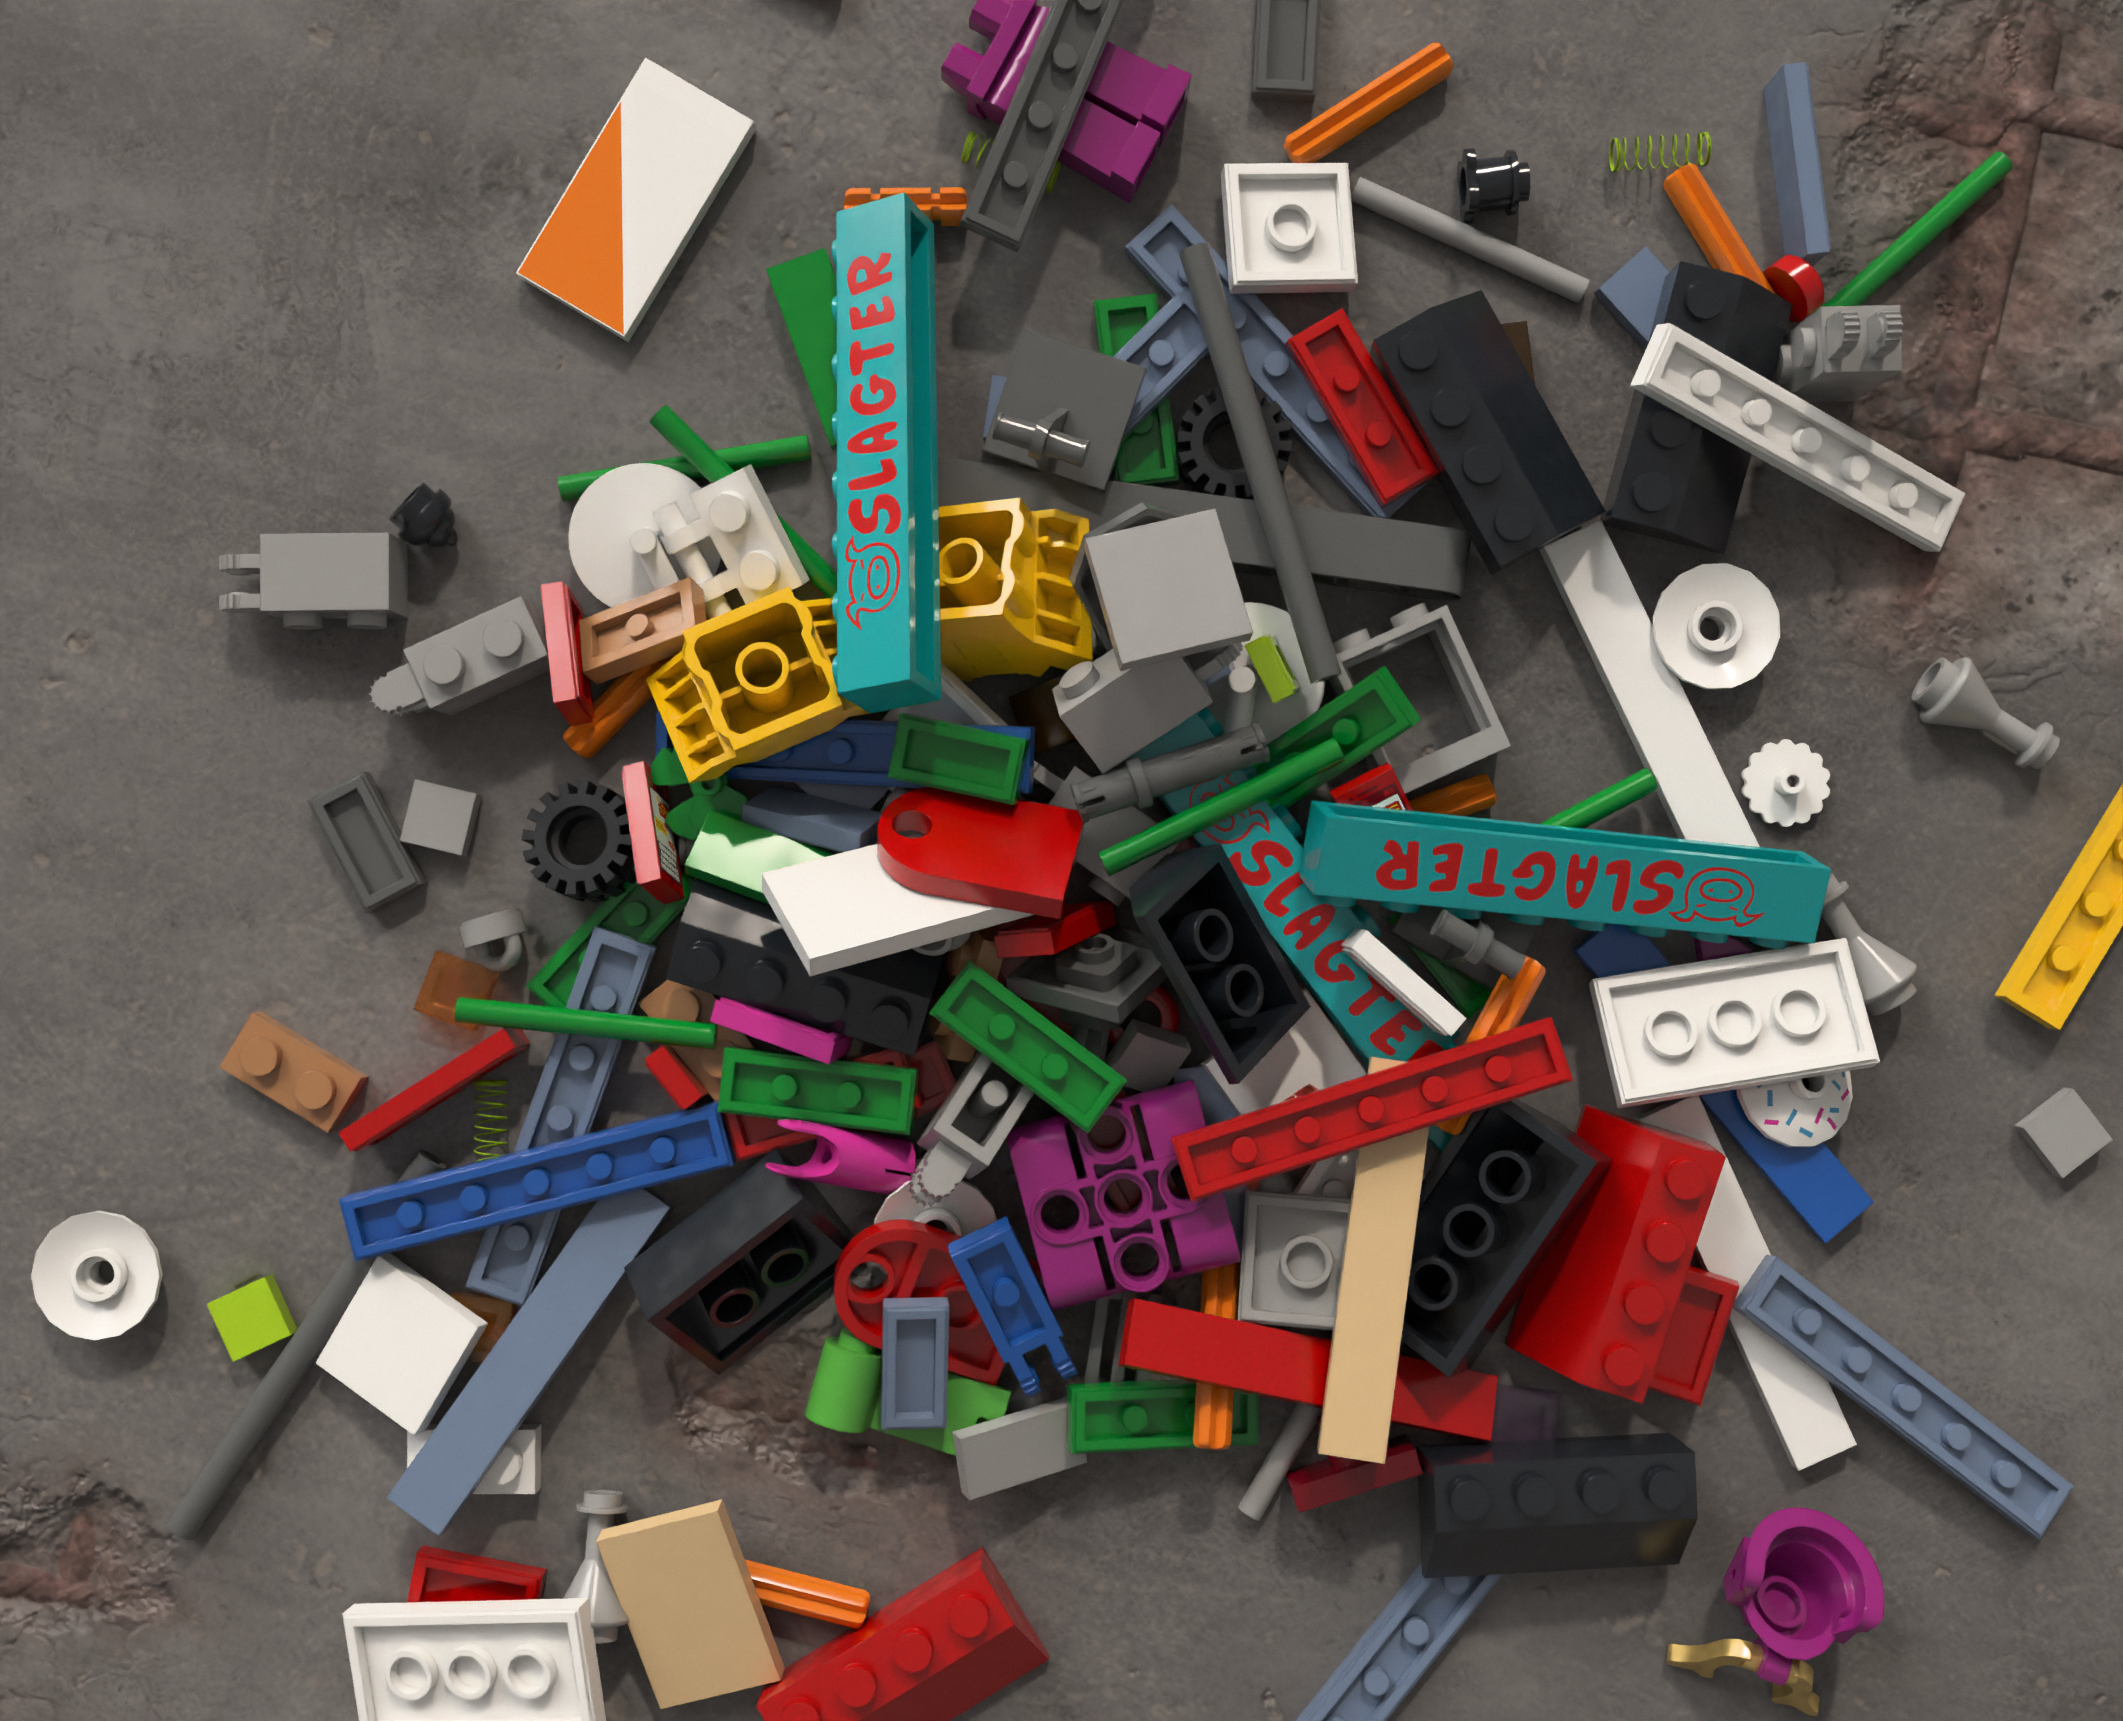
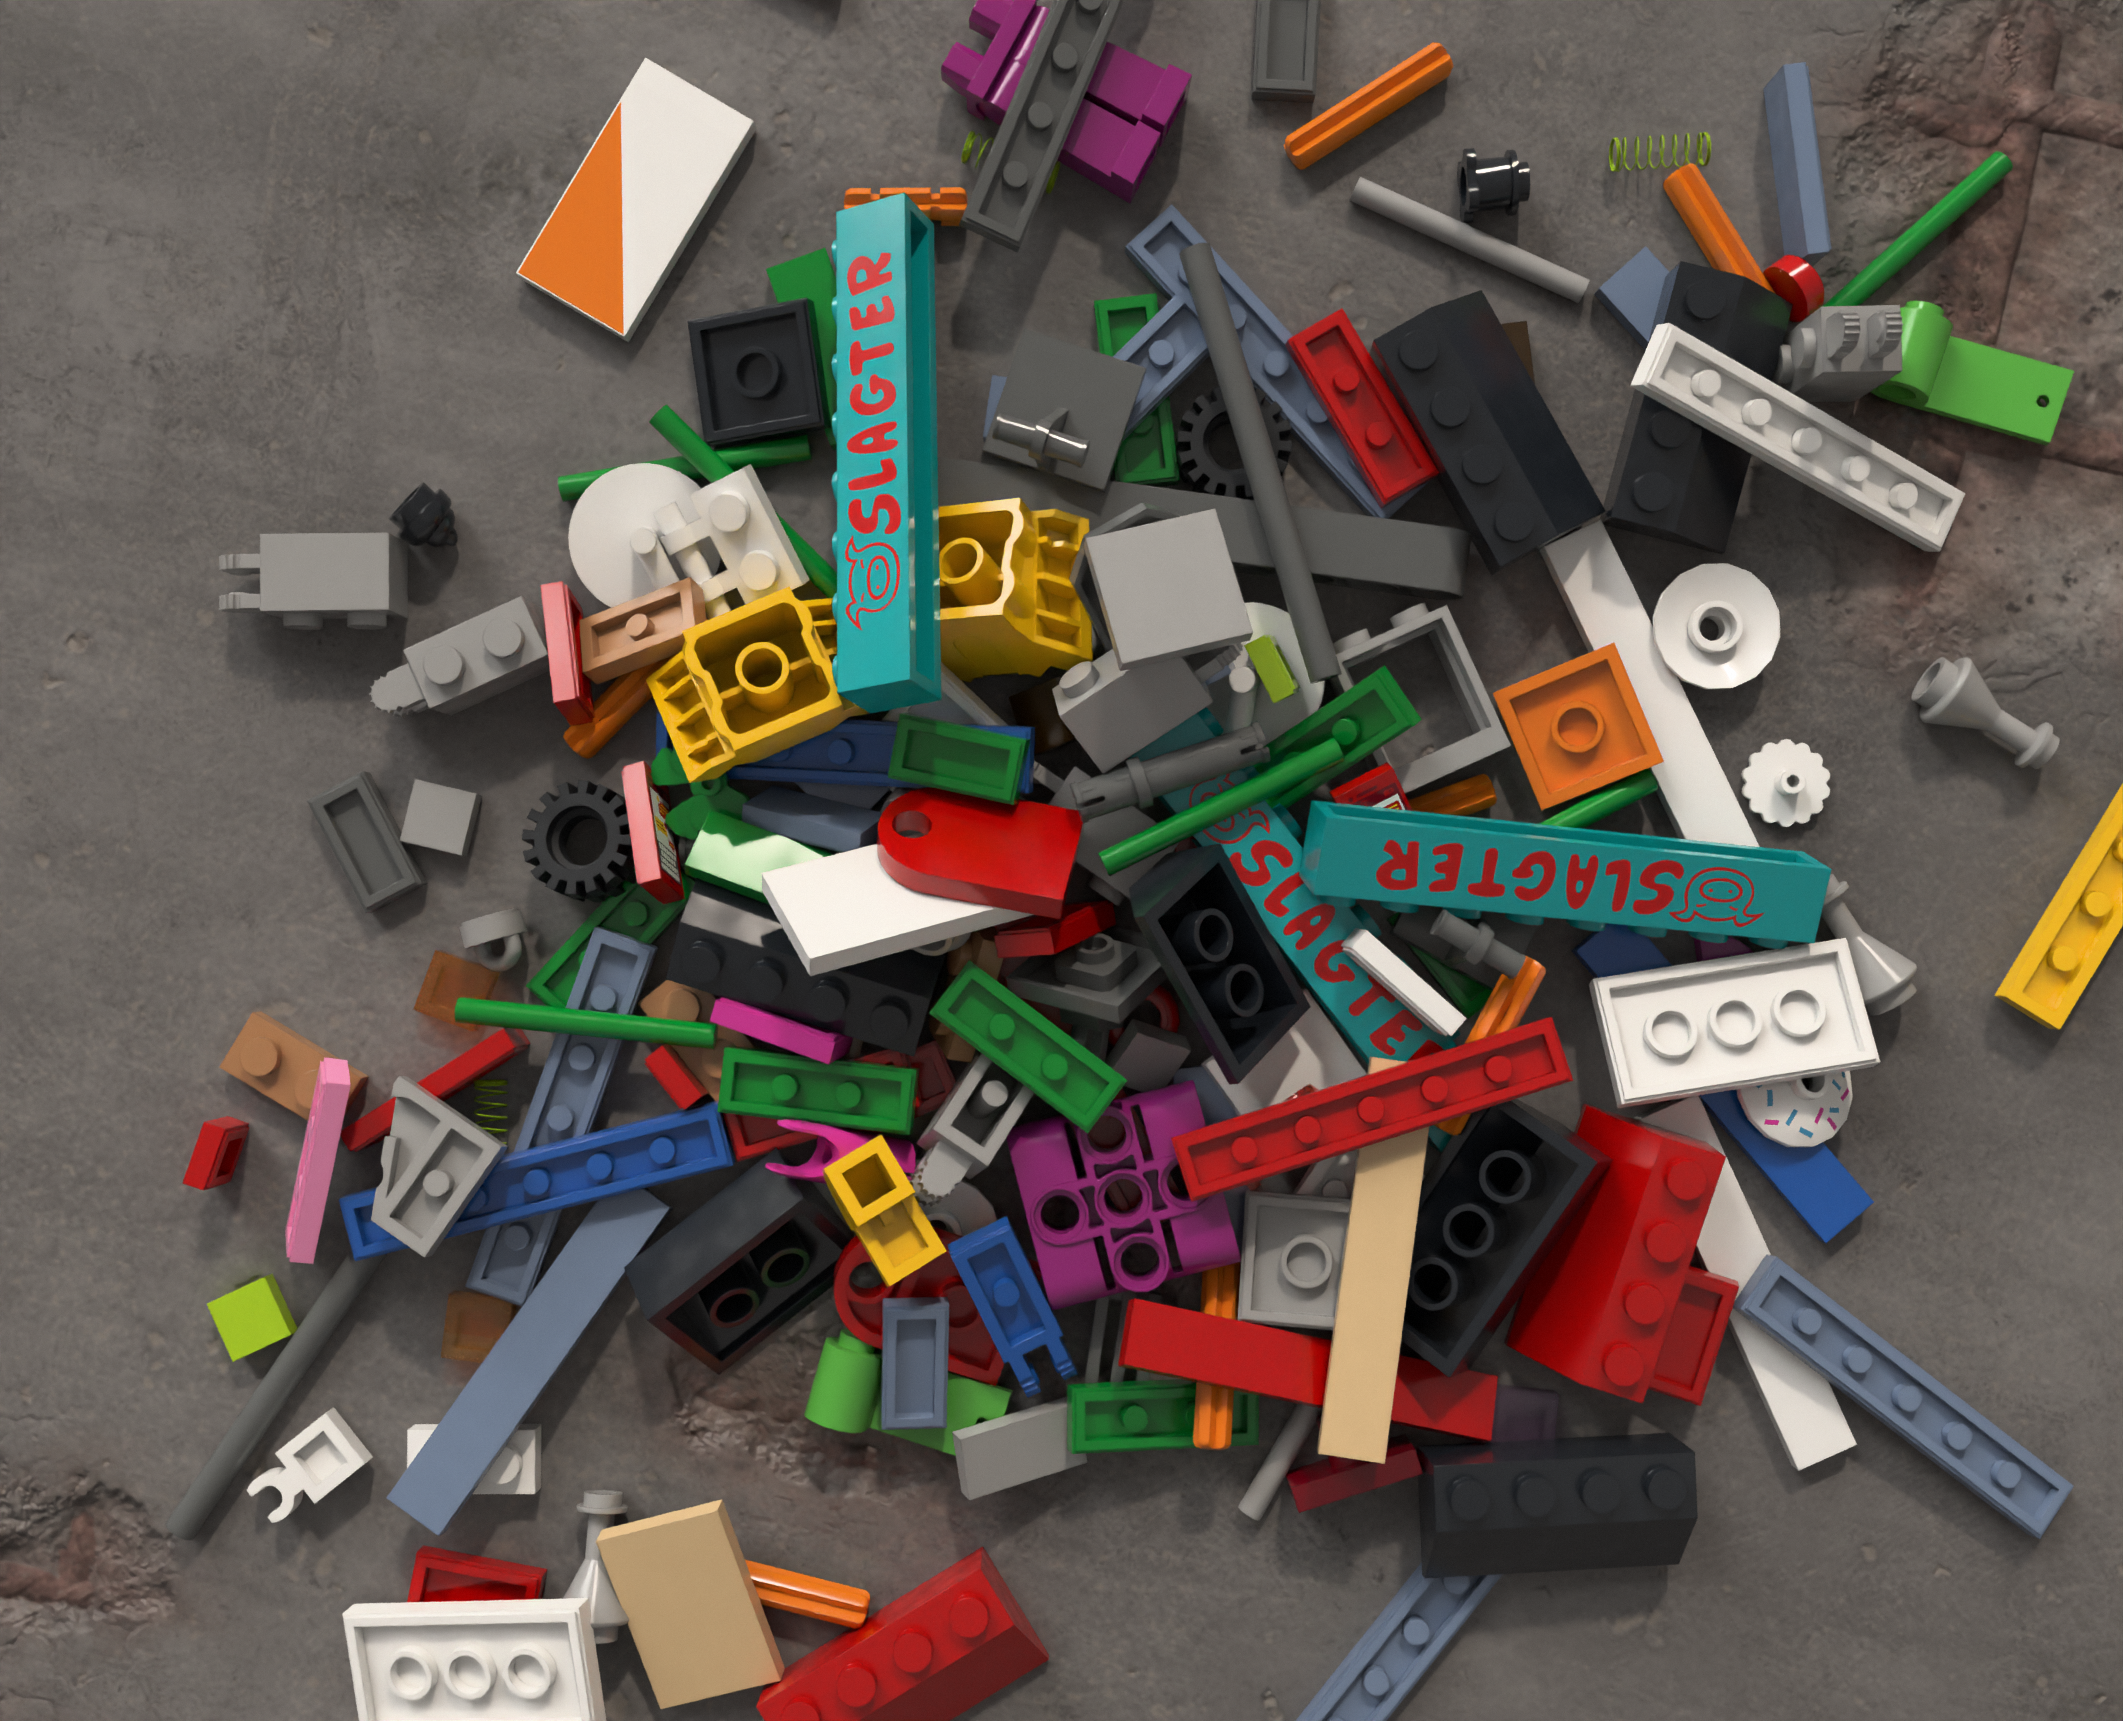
(69, 1278): white dish -> none
(216, 1153): none -> red tile
(314, 1463): none -> white plate
(317, 1160): none -> bright pink tile
(401, 1343): white tile -> none
(429, 1167): none -> light grey wing
(759, 373): none -> black tile
(883, 1210): none -> yellow brick
(1288, 228): white tile -> none
(1578, 726): none -> orange plate
(1799, 1590): magenta helmet -> none
(1974, 380): none -> bright green door
(2063, 1132): light grey tile -> none

